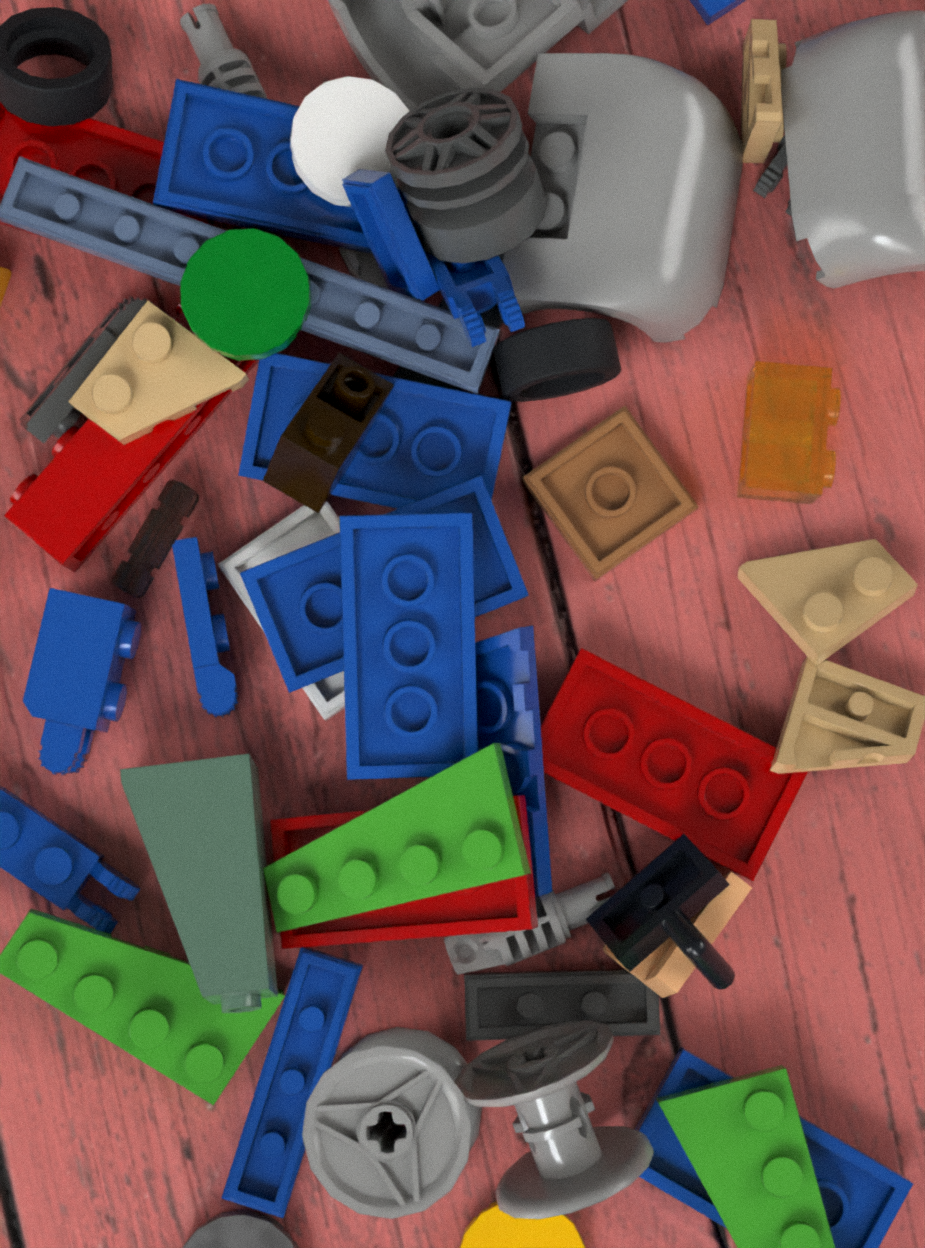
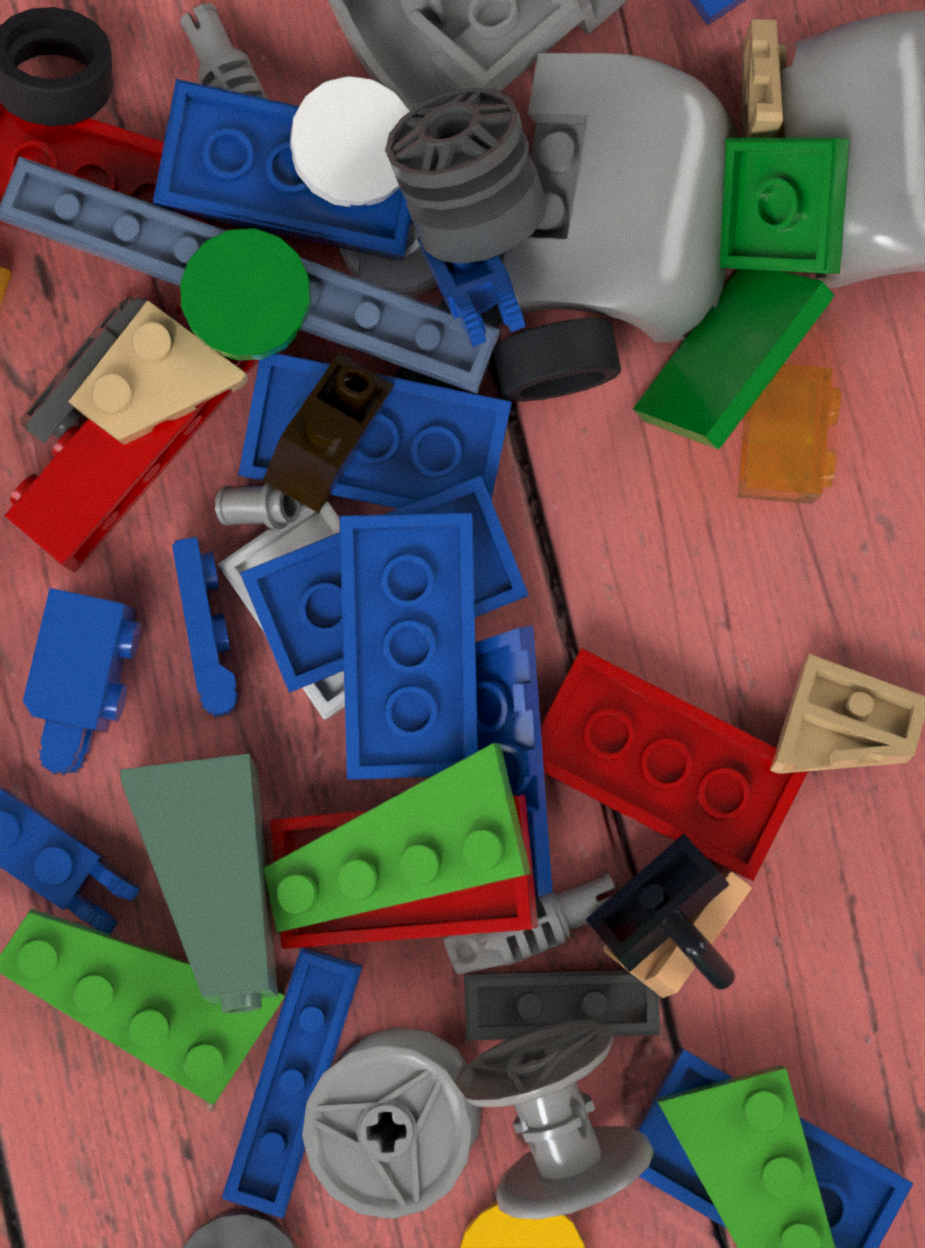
(155, 538): clear smoke axle -> none
(255, 506): none -> light grey pin
(390, 233): blue tile -> none
(610, 493): medium nougat tile -> none
(733, 354): none -> green tile
(784, 204): none -> green tile
(828, 593): tan wing -> none

